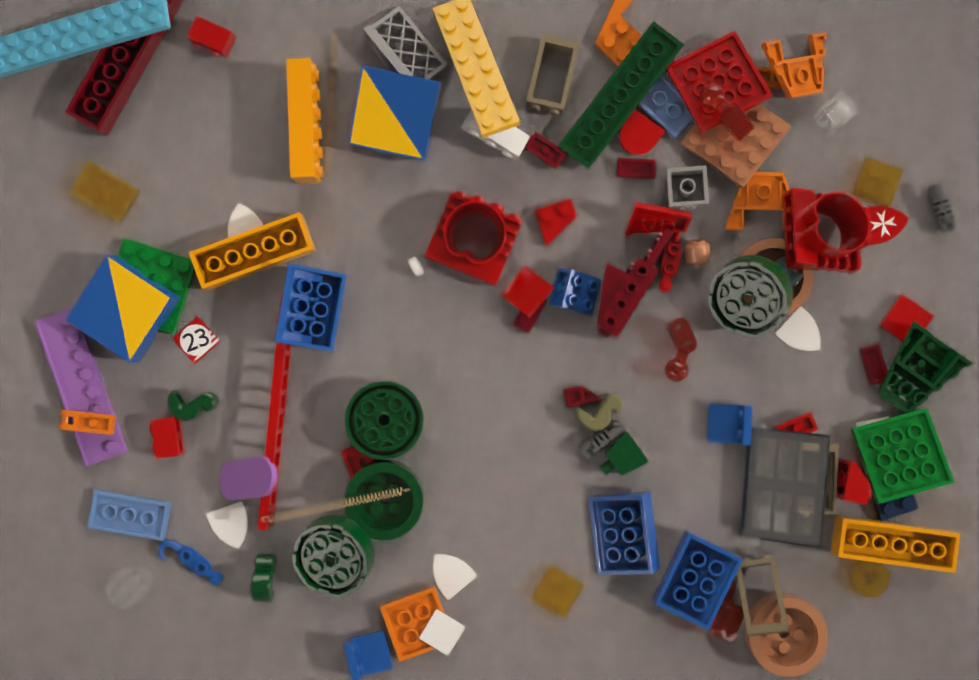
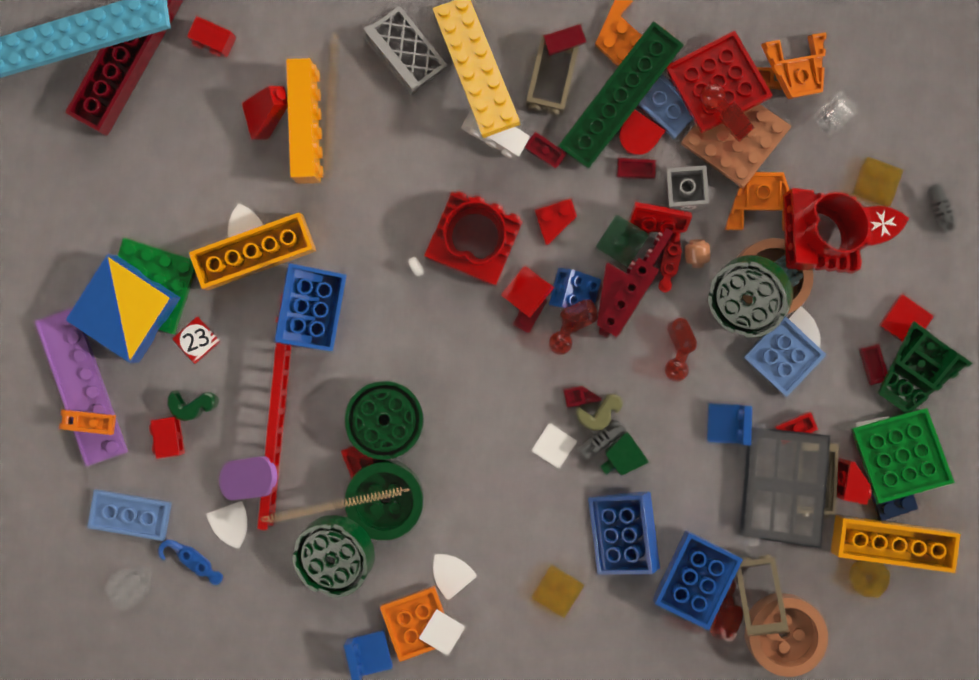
(105, 191): clear yellow plate -> none
(263, 578): dark green animal -> none
(265, 111): none -> red slope
(394, 112): tile -> none
(554, 445): none -> white sticker
(564, 39): none -> dark red tile
(572, 319): none -> clear red beam
(622, 240): none -> clear green tile
(785, 356): none -> medium blue plate

